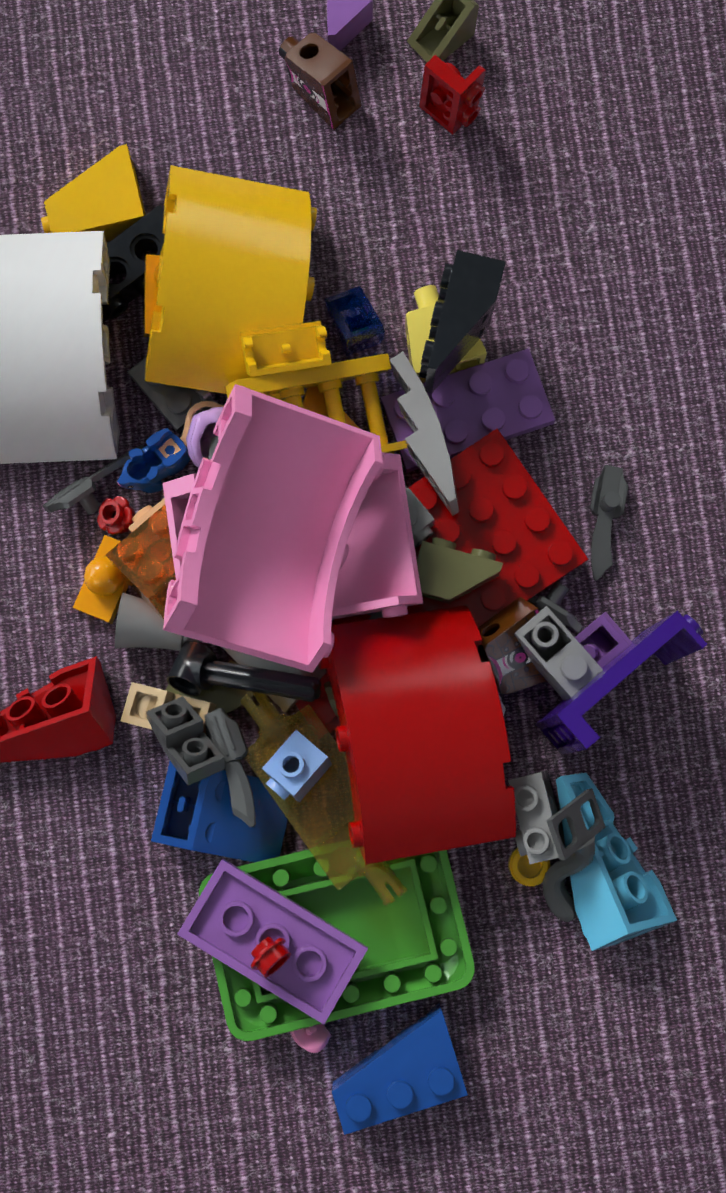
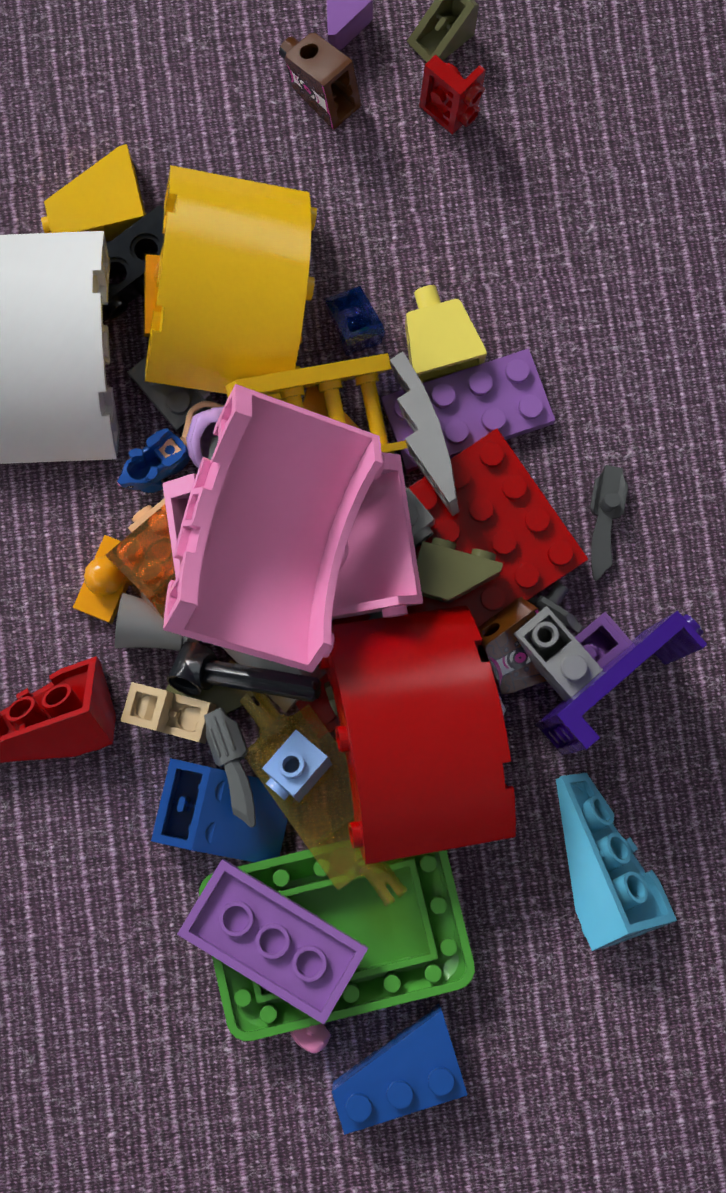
(82, 489): dark grey piece -> none
(122, 519): red plate -> none
(184, 740): dark grey slope -> none
(270, 956): red plate -> none
(285, 348): yellow hinge -> none
(460, 314): black slope -> none
(526, 873): yellow tile -> none
(533, 807): light grey plate -> none
(574, 856): dark grey piece -> none

